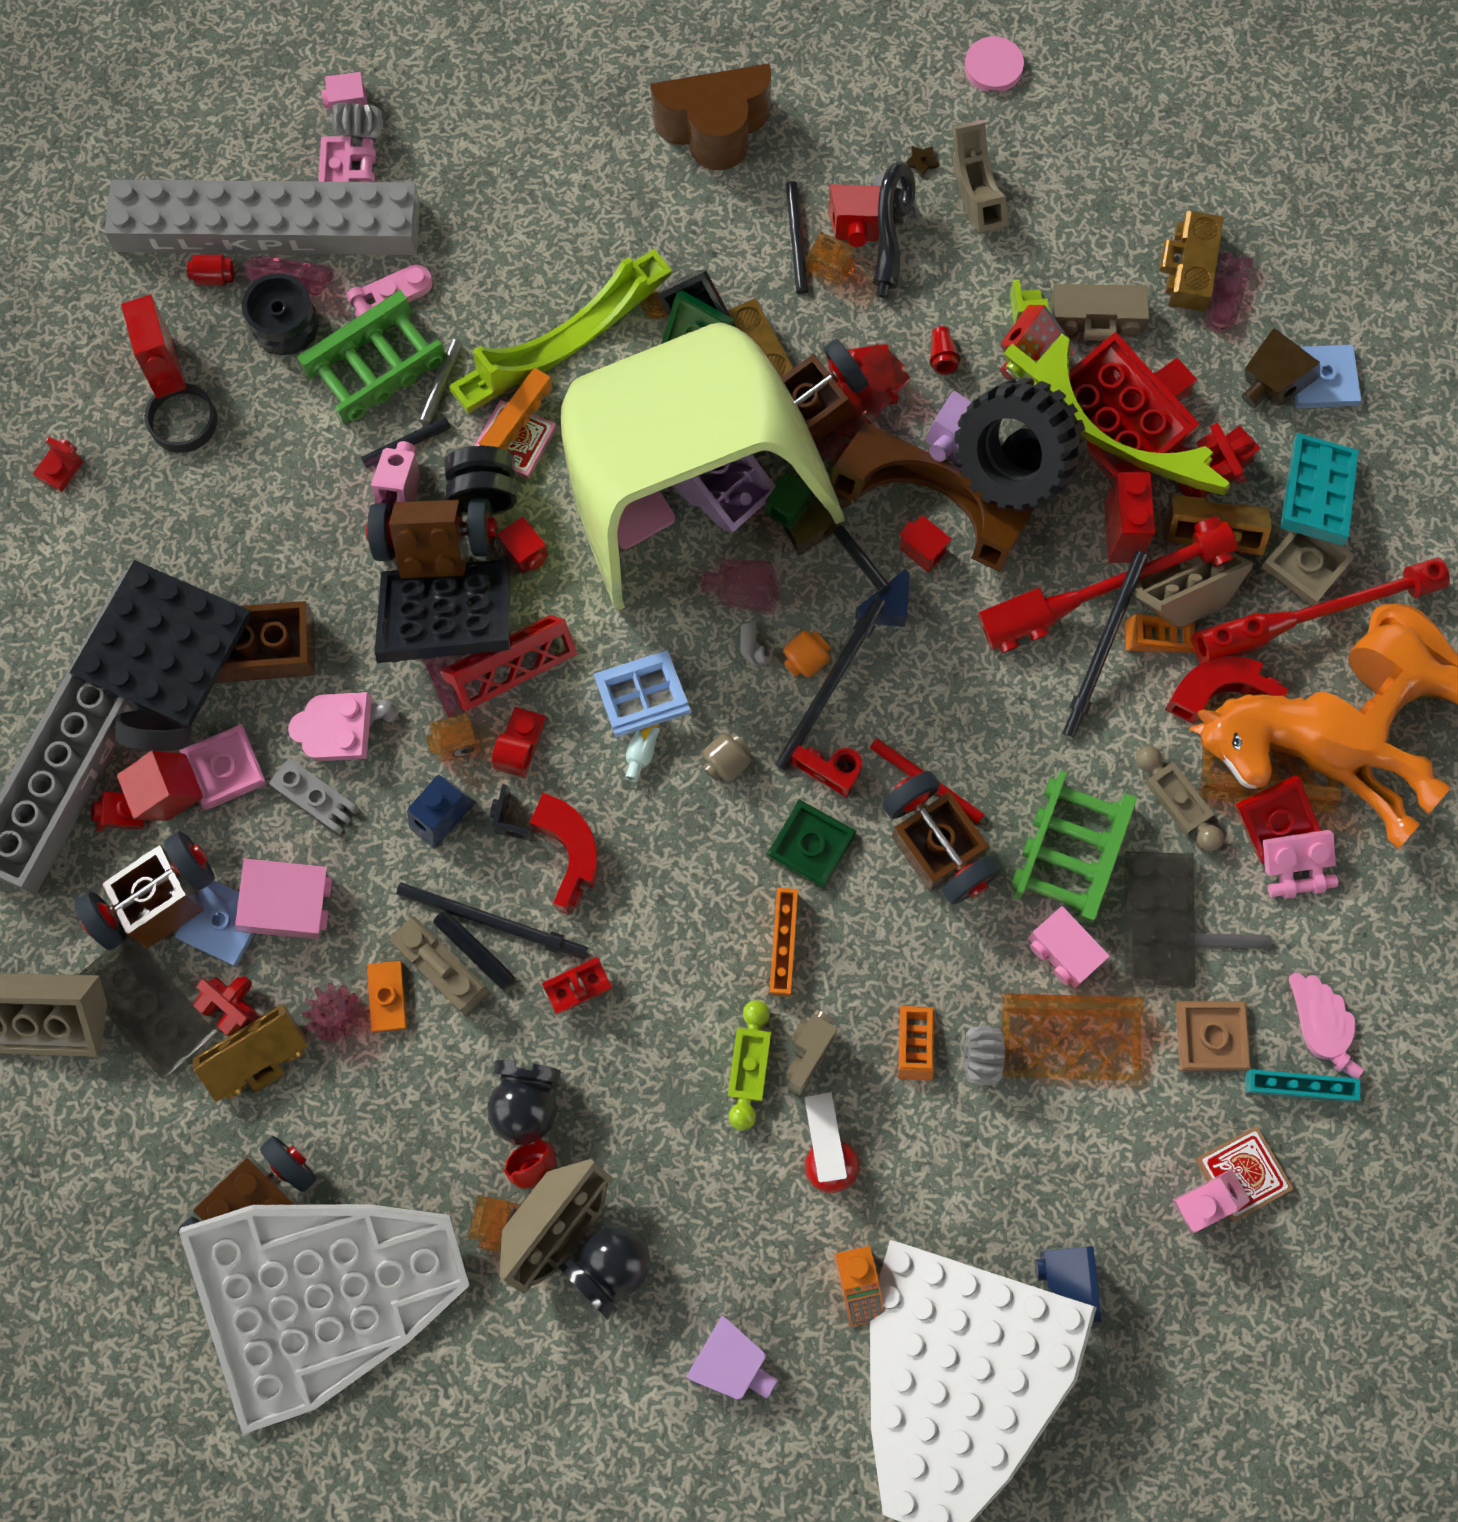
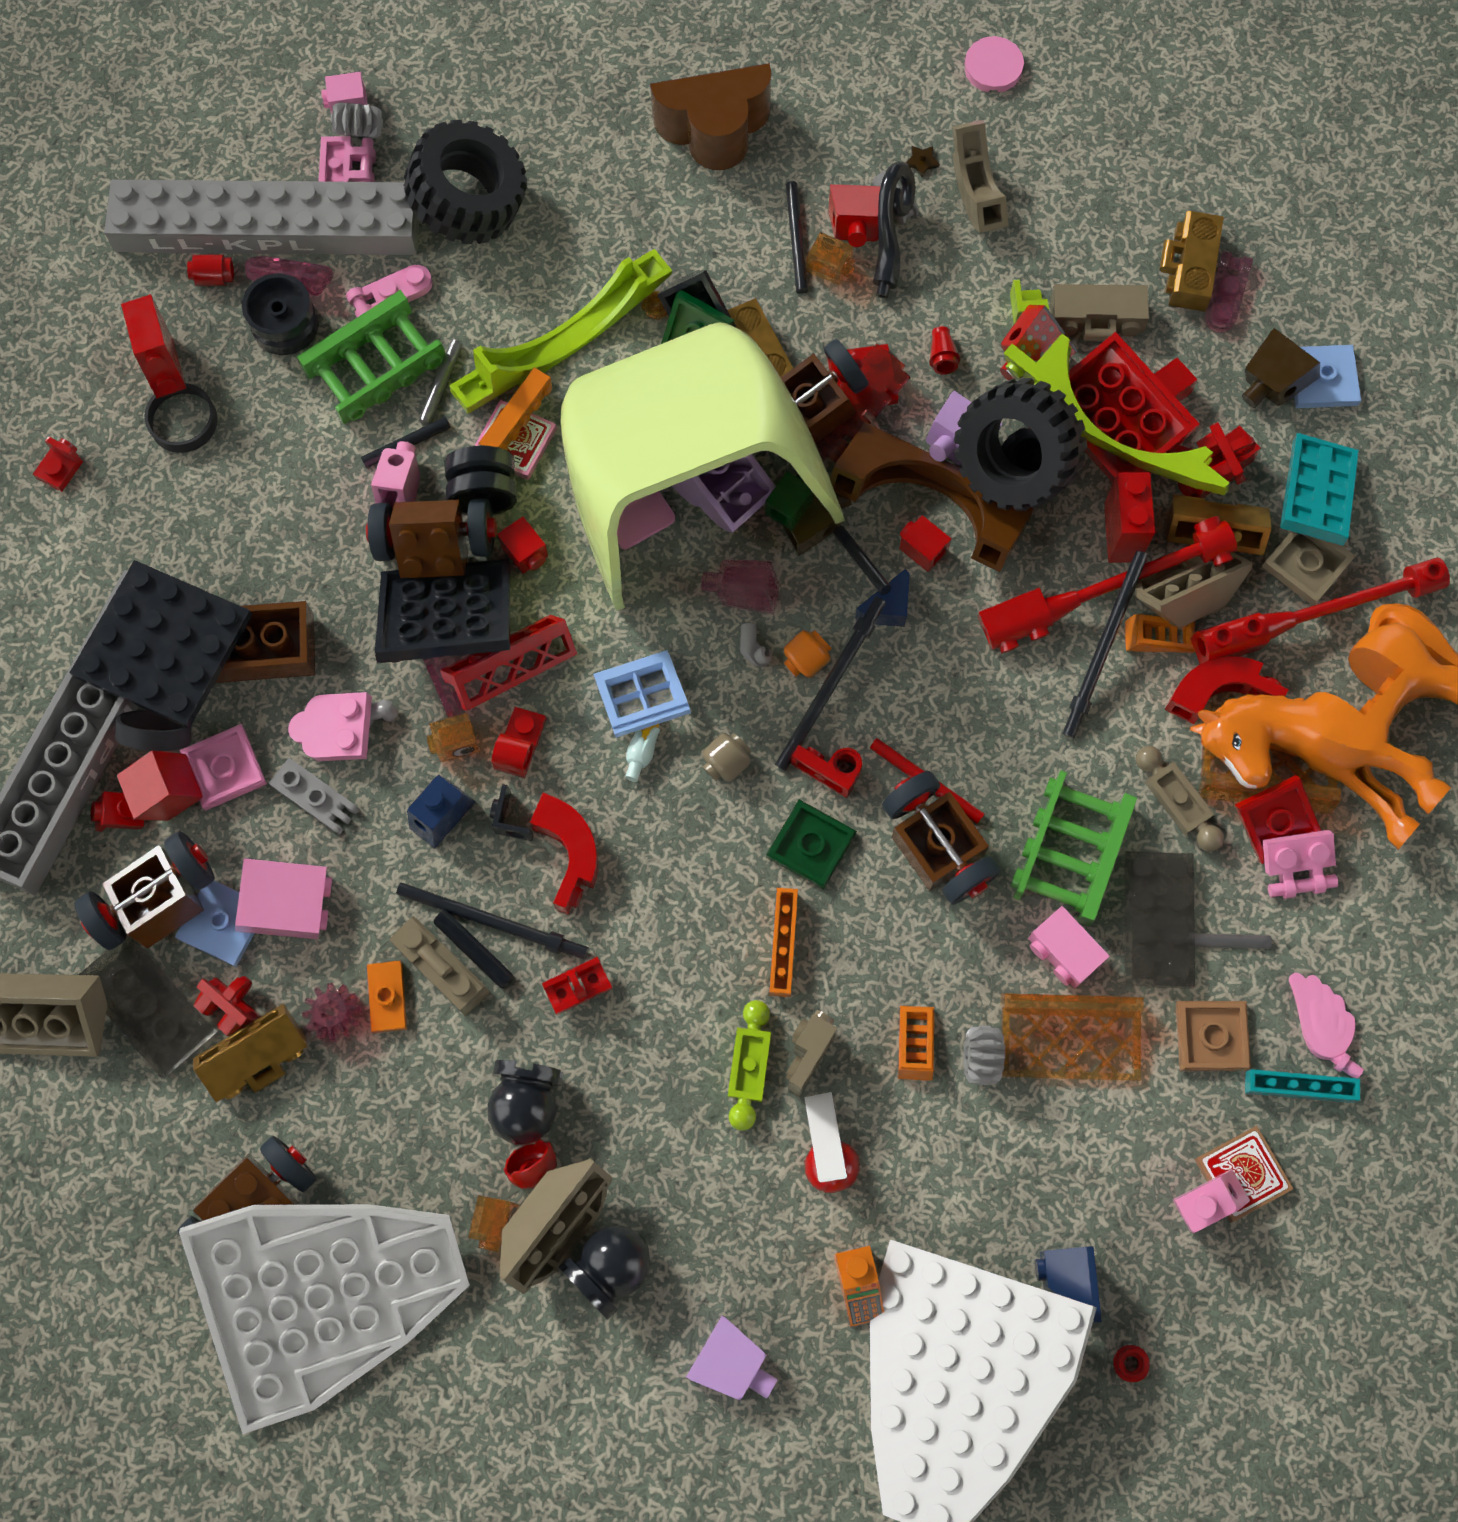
(478, 153): none -> black tyre
(1141, 1357): none -> red plate

